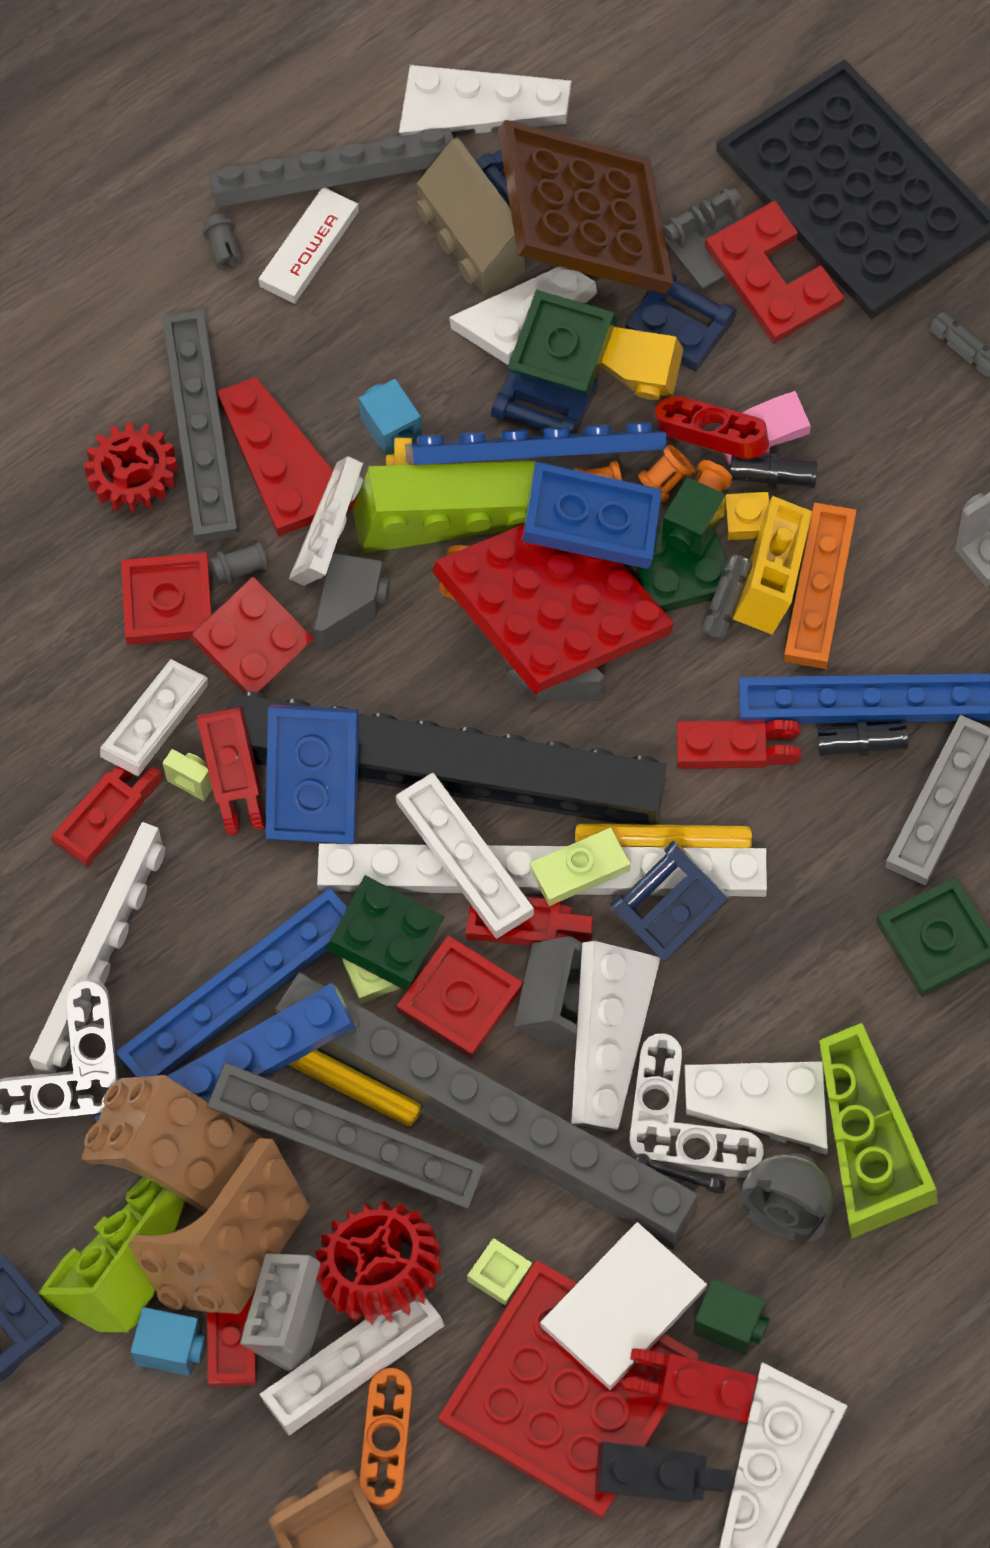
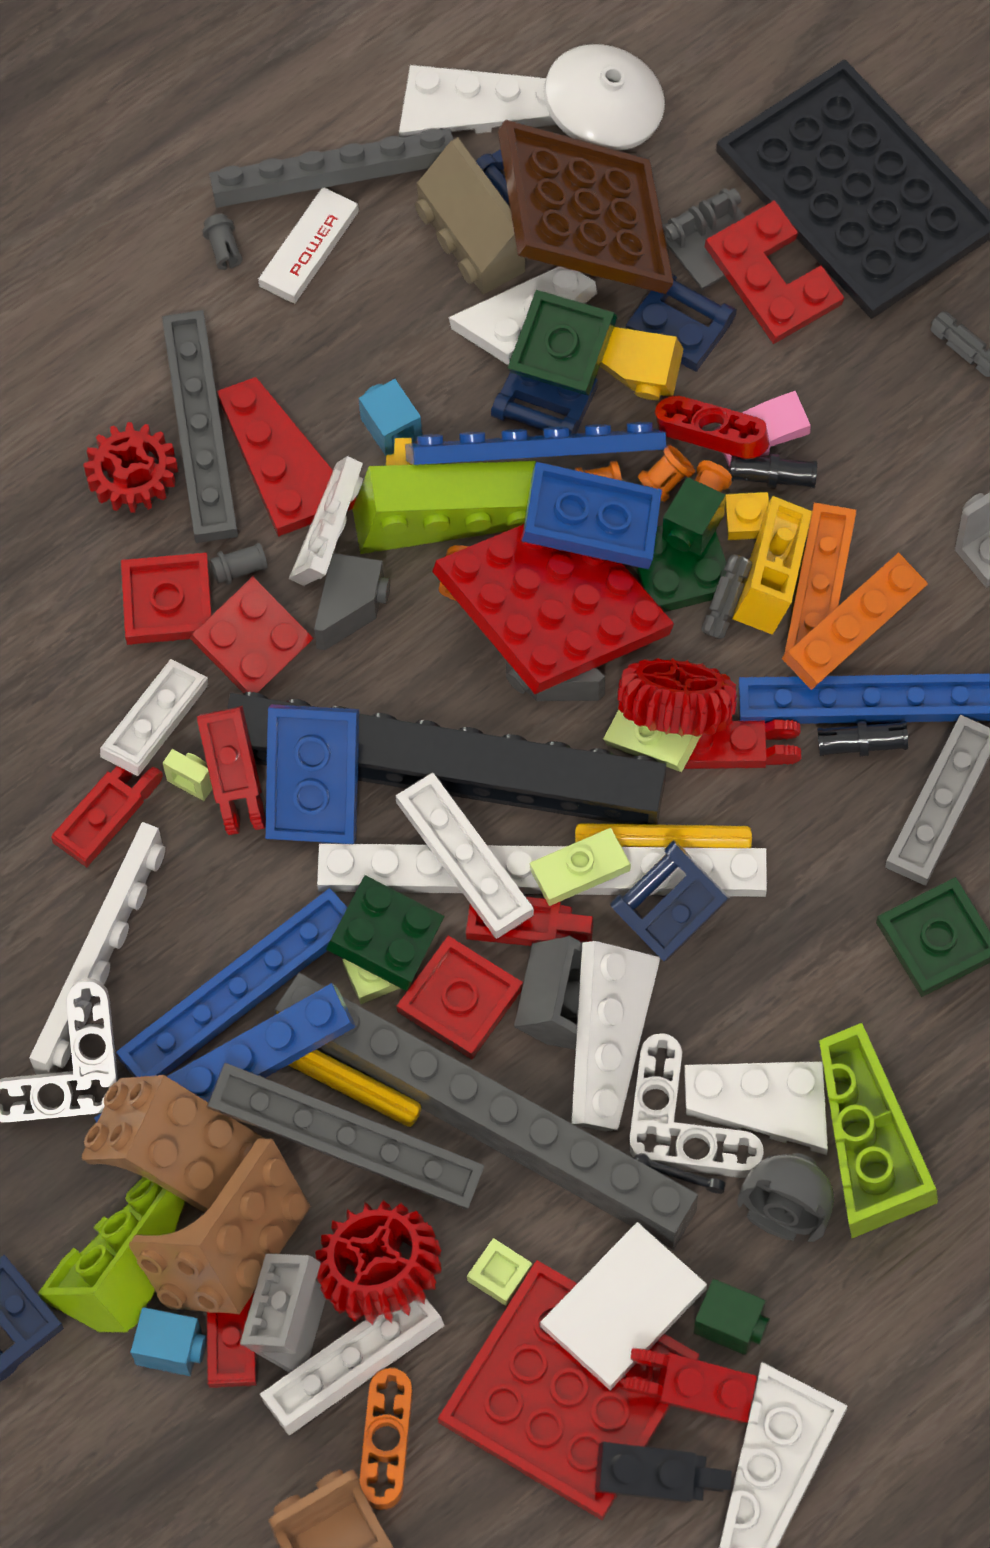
(603, 111): none -> white dish
(656, 744): none -> yellowish green plate
(677, 697): none -> red gear
(854, 621): none -> orange plate

